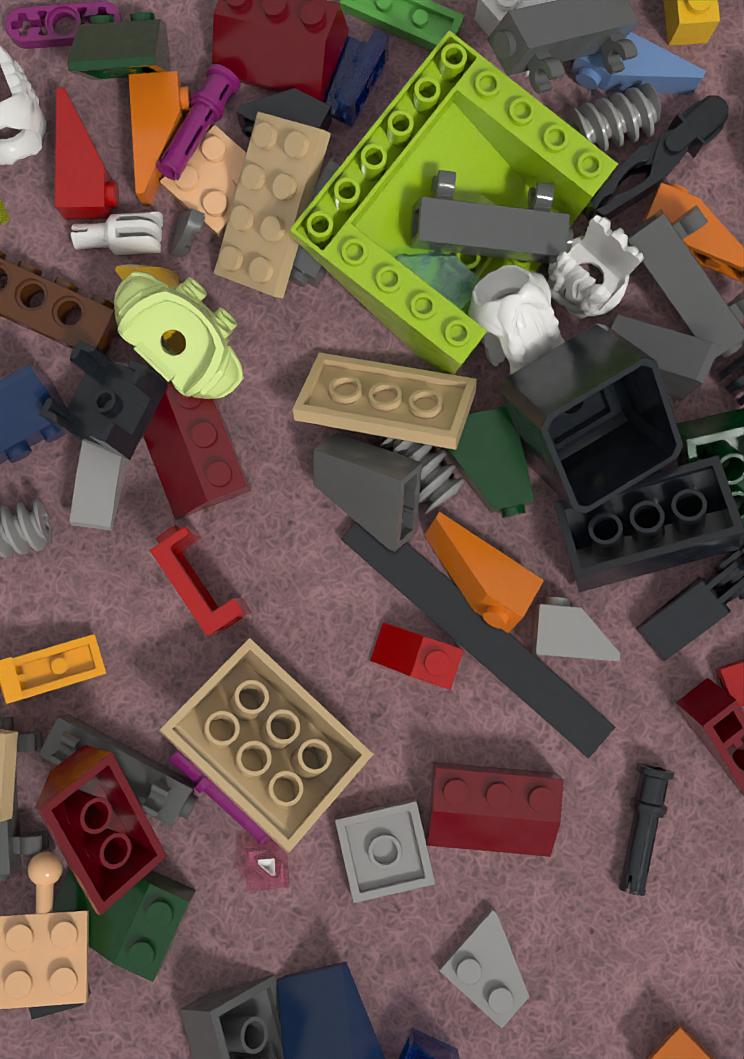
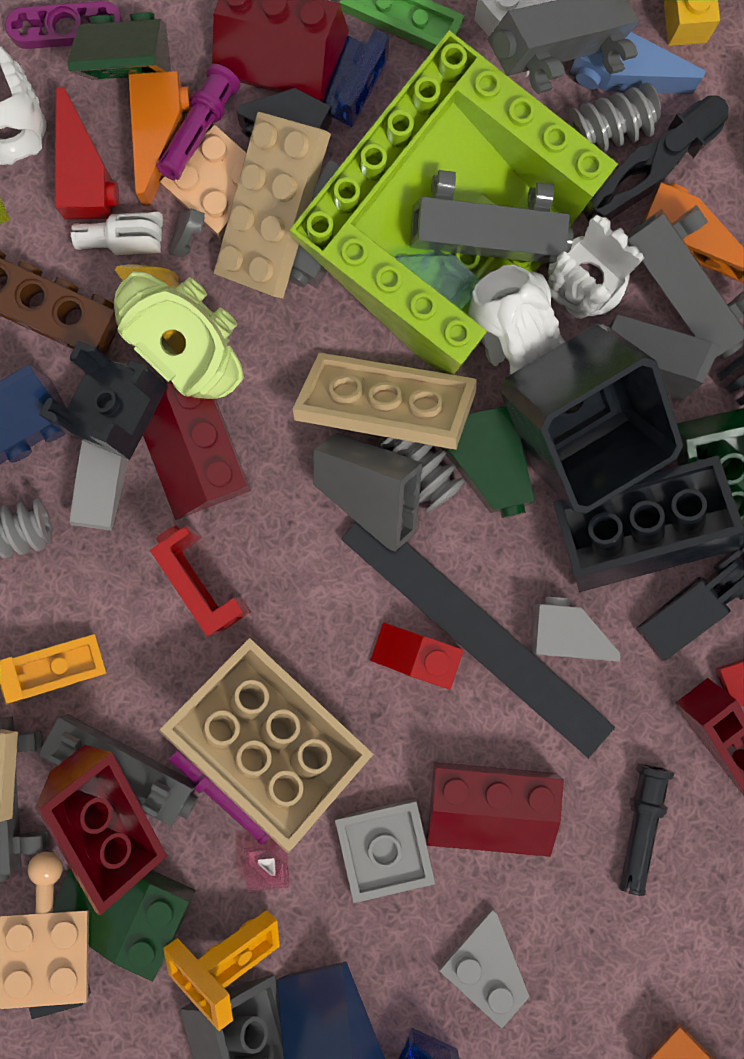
(221, 965): none -> light orange bracket
(485, 576): orange slope -> none

